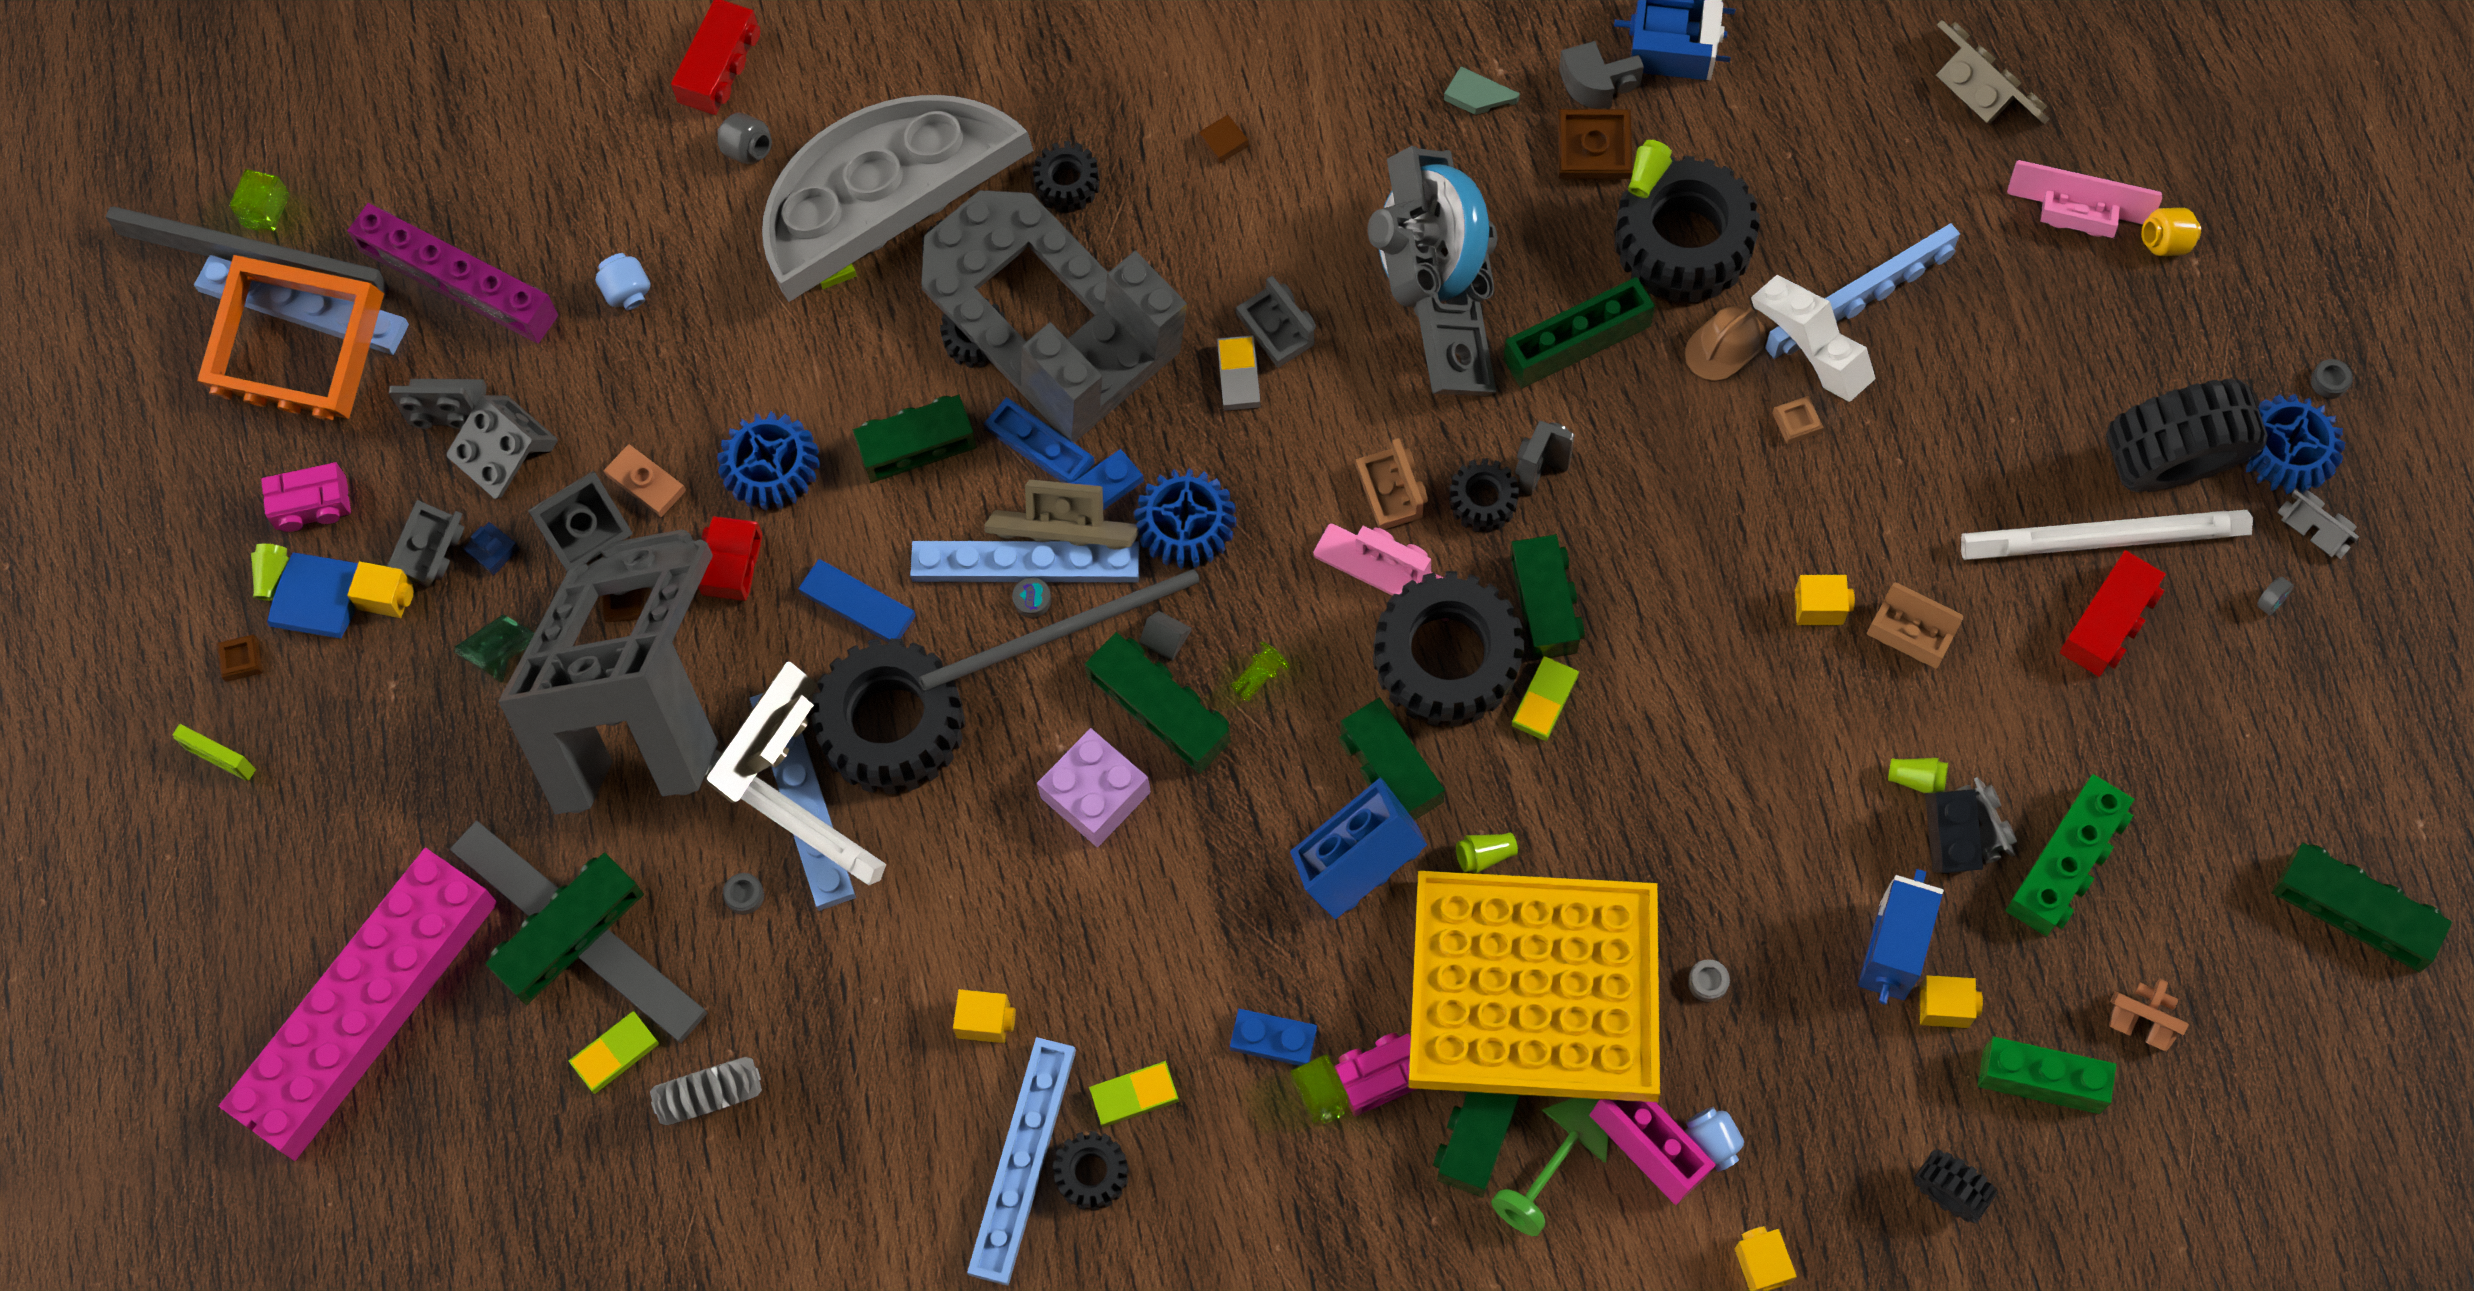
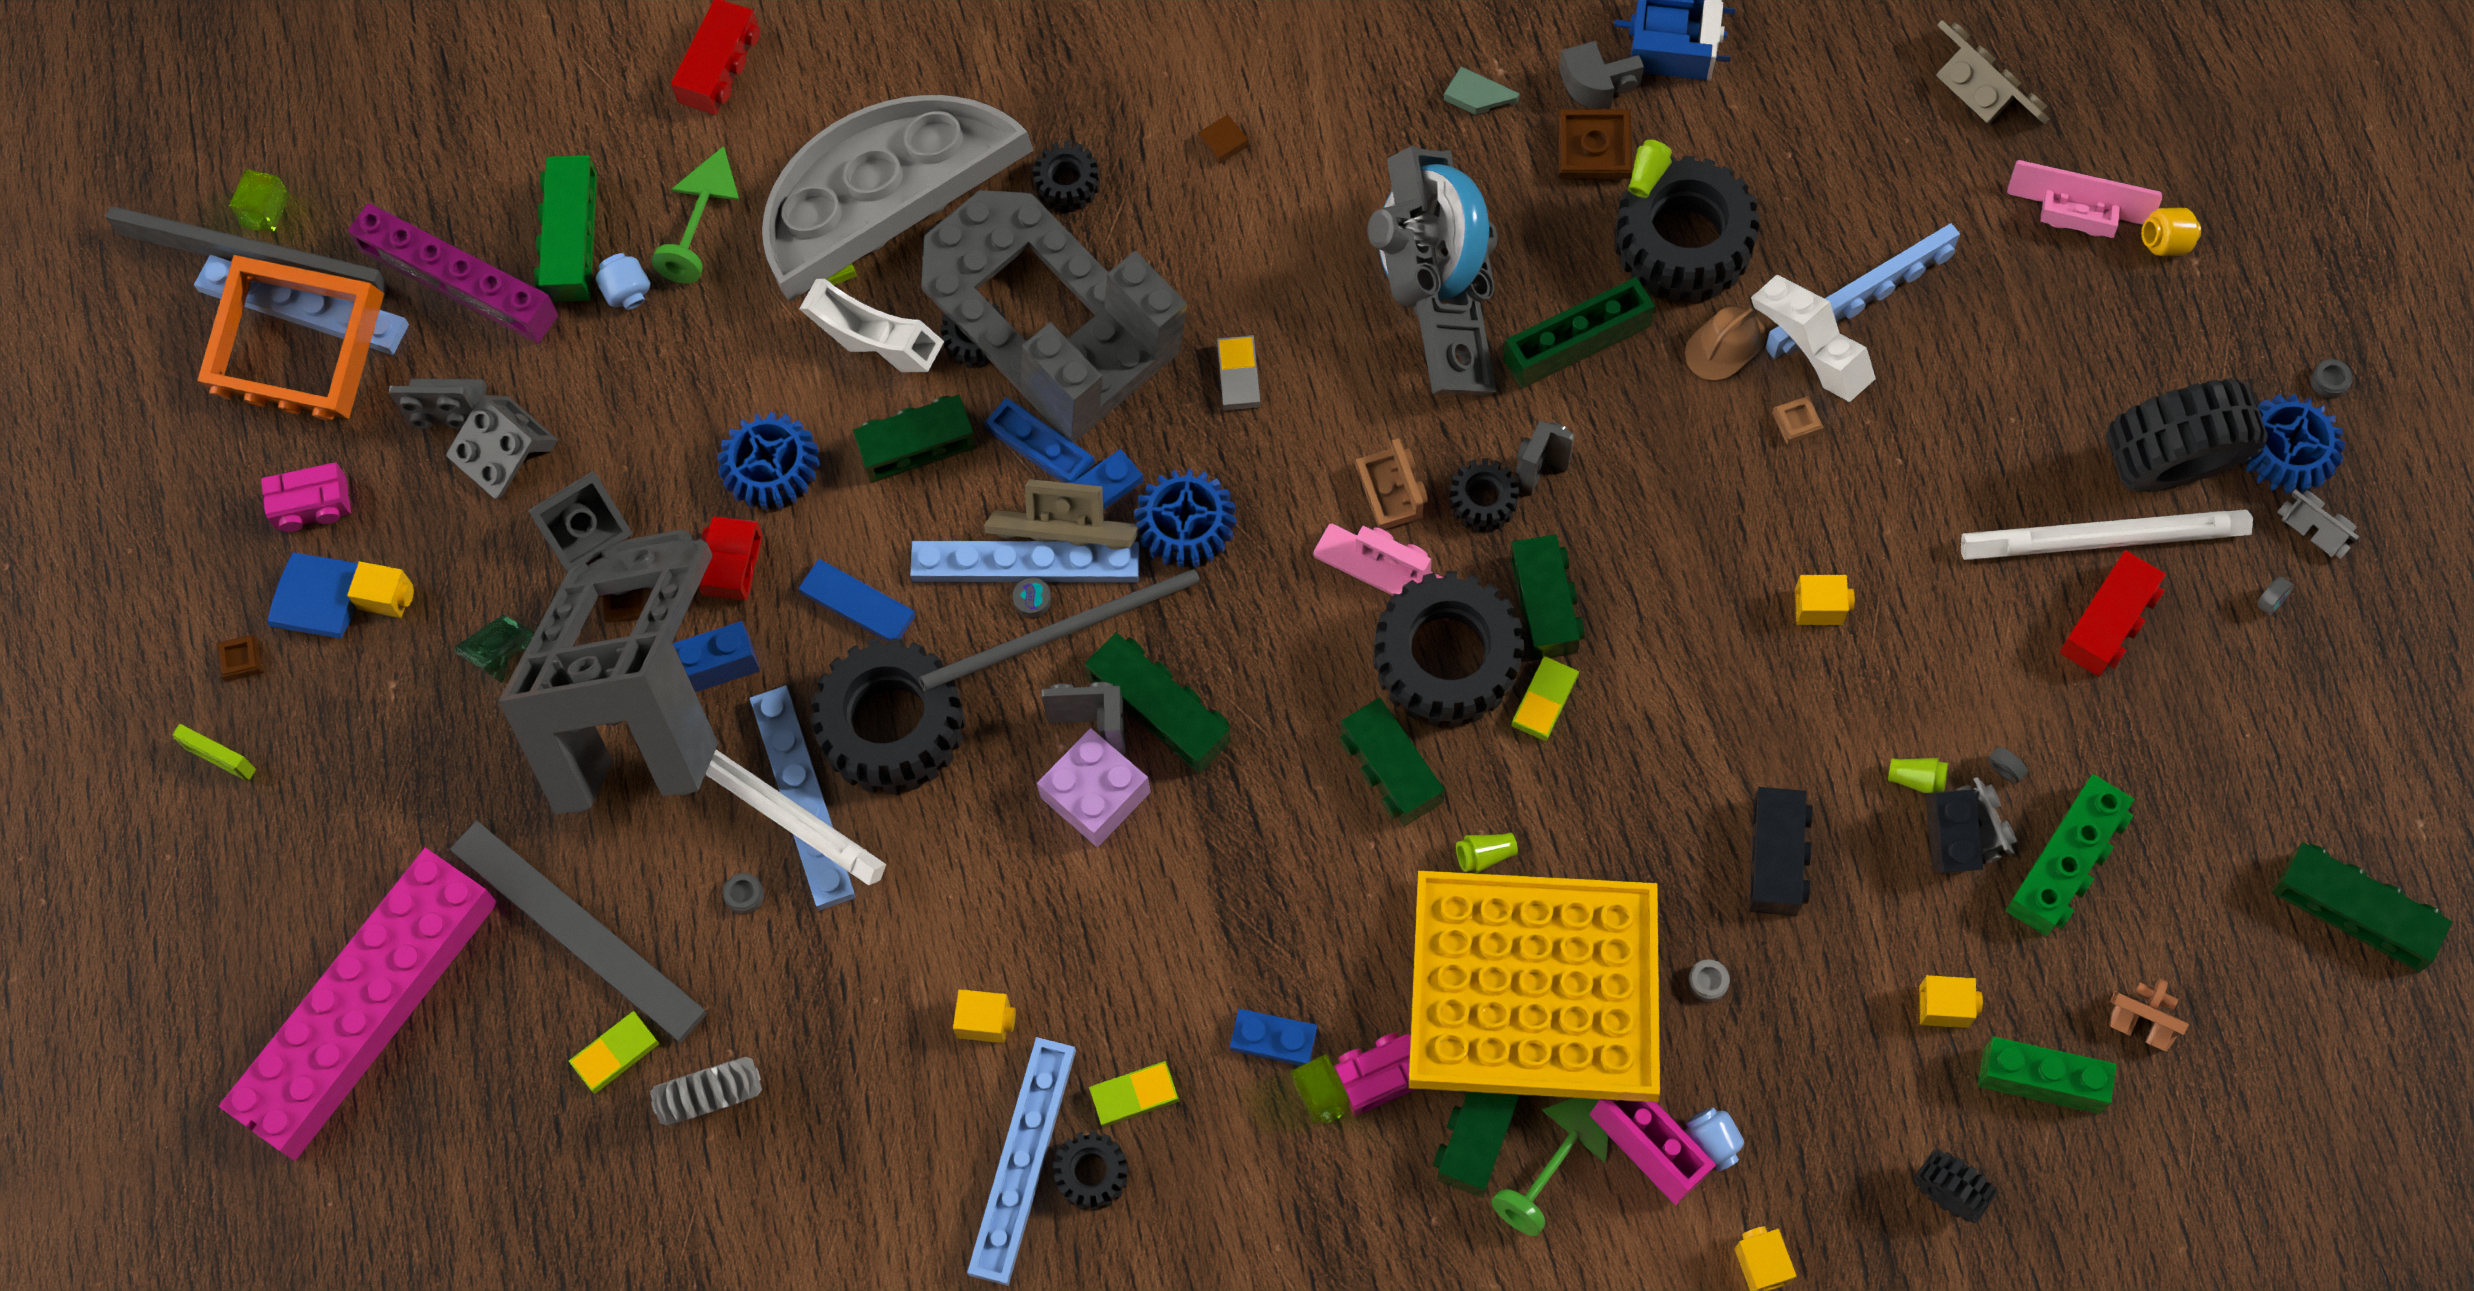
(267, 569): lime cone -> none
(425, 542): dark grey bracket -> none
(490, 548): dark blue tile -> none
(564, 928): dark green brick -> none
(566, 228): none -> green brick
(645, 480): nougat plate -> none
(708, 180): none -> bright green piece
(717, 656): none -> blue brick
(744, 138): dark grey head -> none
(764, 733): bracket -> none
(859, 328): none -> white arch
(1097, 703): none -> dark grey bracket
(1164, 634): dark grey slope -> none
(1259, 671): clear neon green pin -> none
(1277, 322): dark grey bracket -> none
(1357, 849): blue slope -> none
(1779, 851): none -> black brick
(1900, 937): blue piece -> none
(1915, 625): medium nougat bracket -> none
(2007, 765): none -> dark grey tile

